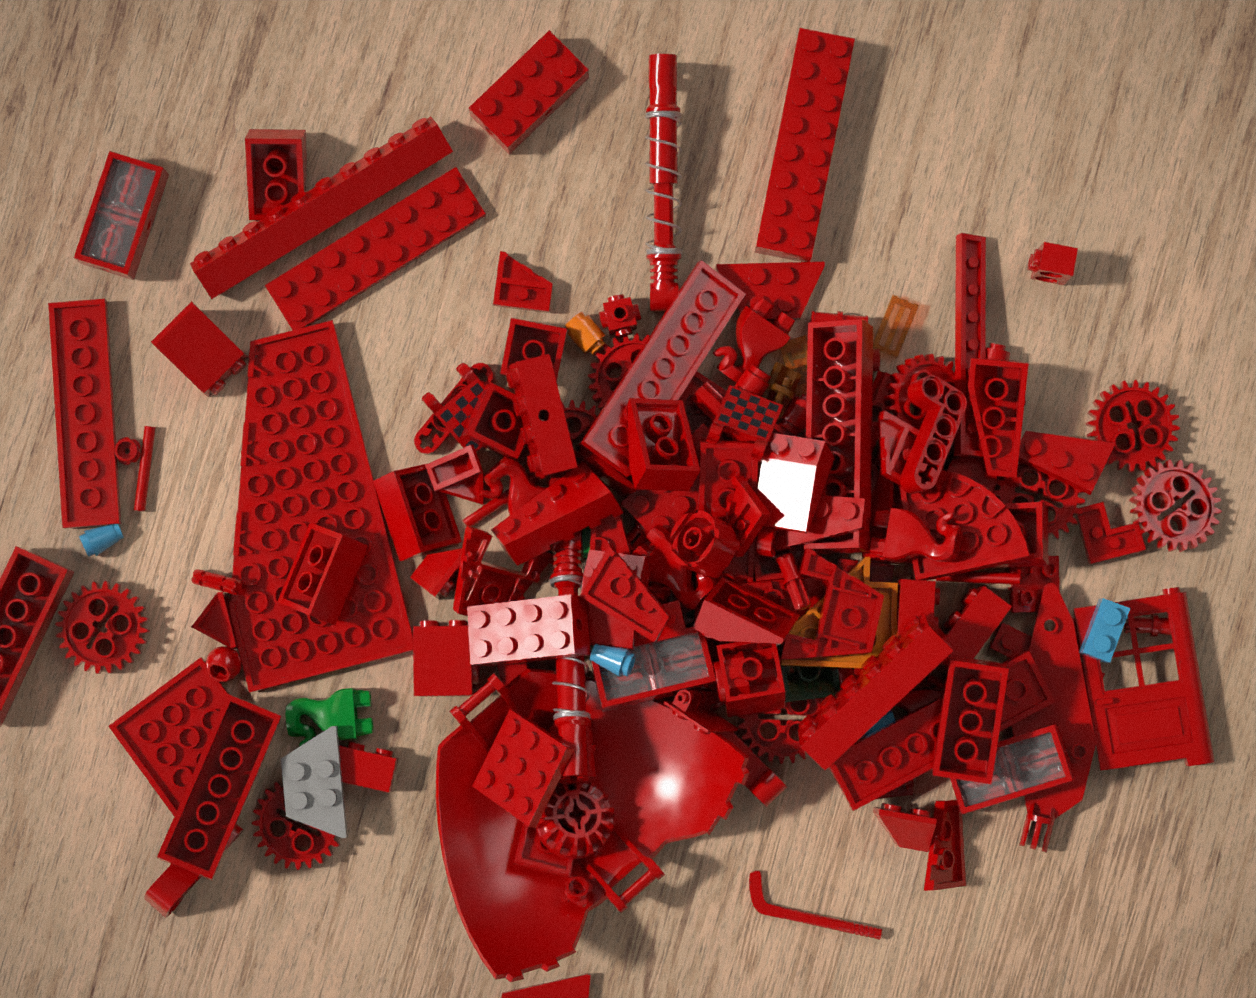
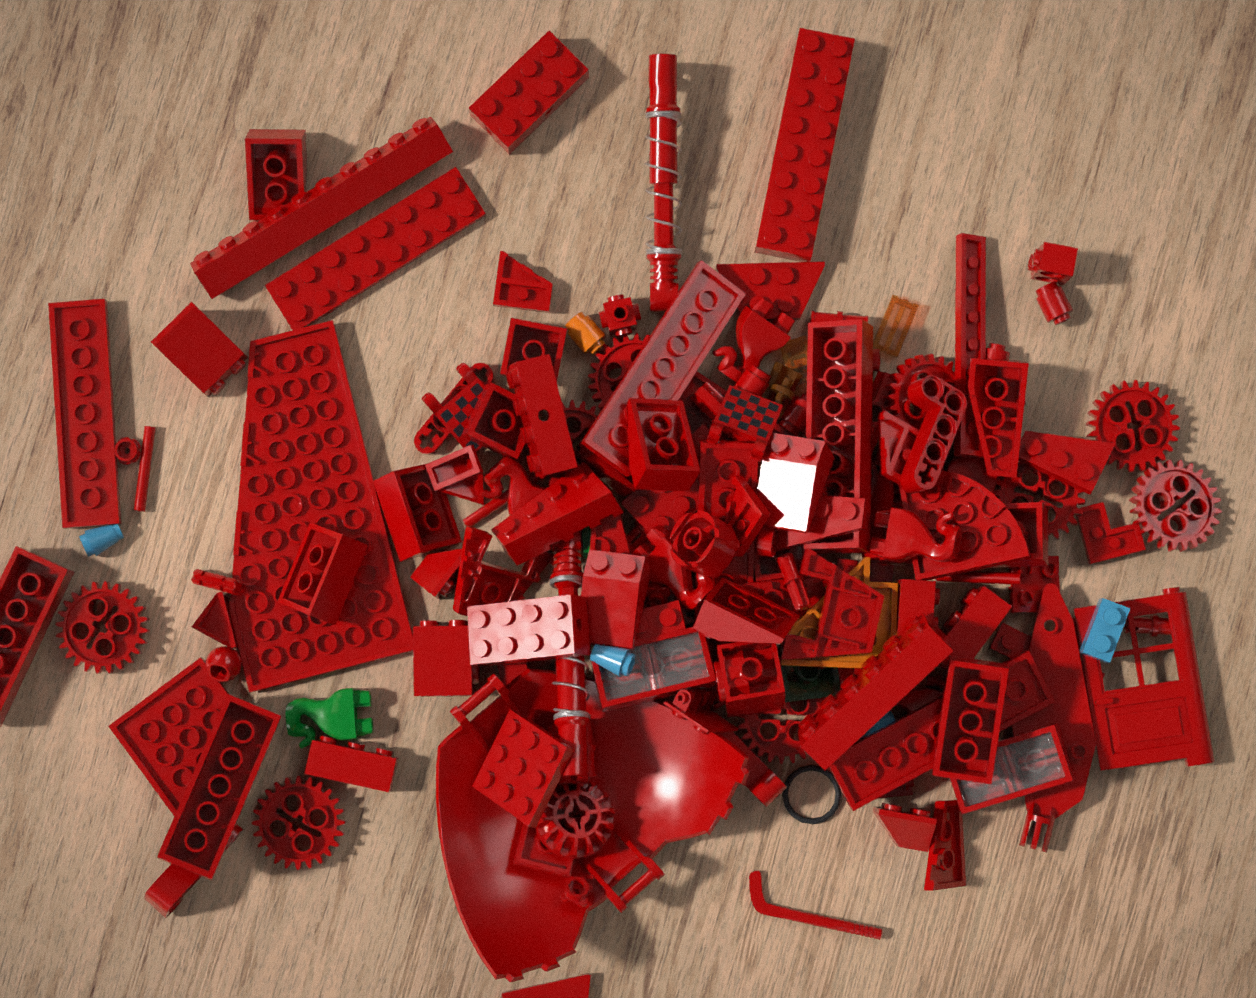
(121, 215): brick -> none
(315, 784): light grey wing -> none
(624, 596): red wing -> none
(809, 820): none -> black piece
(1054, 303): none -> red brick

